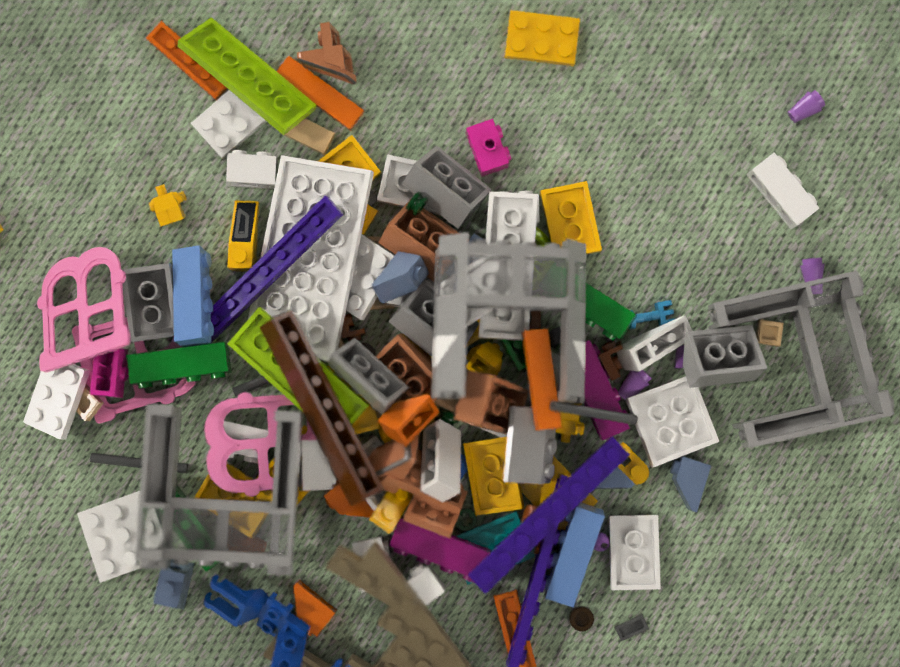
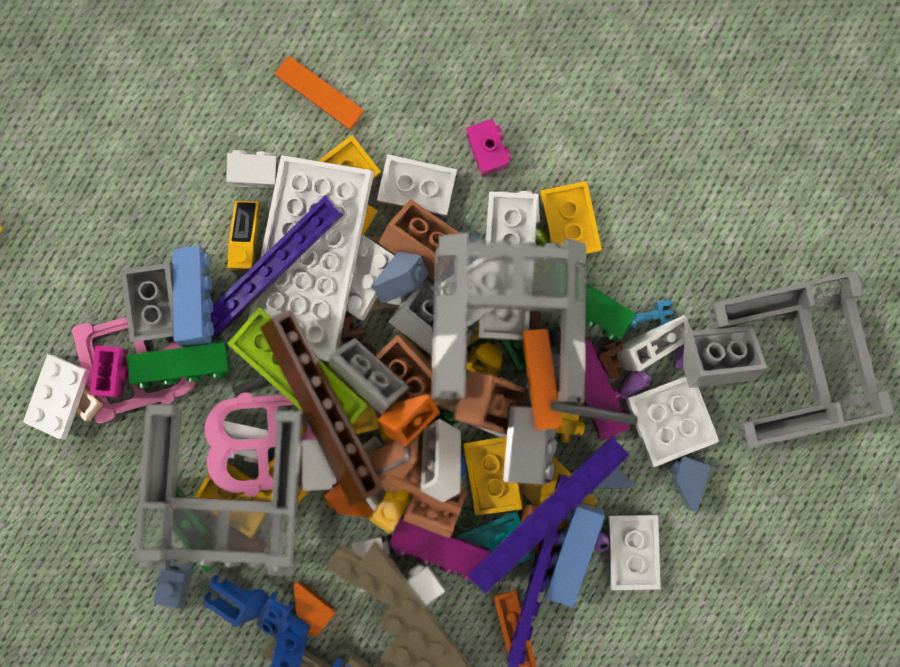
(79, 269): bright pink window -> none
(112, 535): white plate -> none
(126, 461): dark grey piece -> none
(166, 42): orange tile -> none
(167, 205): yellow piece -> none
(227, 123): white plate -> none
(247, 75): lime plate -> none
(311, 136): tan tile -> none
(332, 58): nougat piece -> none
(417, 203): dark green bush -> none
(447, 185): light grey slope -> none
(542, 38): yellow plate -> none
(581, 618): dark brown tile -> none
(631, 627): dark grey piece -> none
(635, 469): yellow plate -> none
(769, 332): tan tile -> none
(783, 190): white brick -> none
(807, 106): medium lavender cone -> none
(812, 269): medium lavender cone -> none

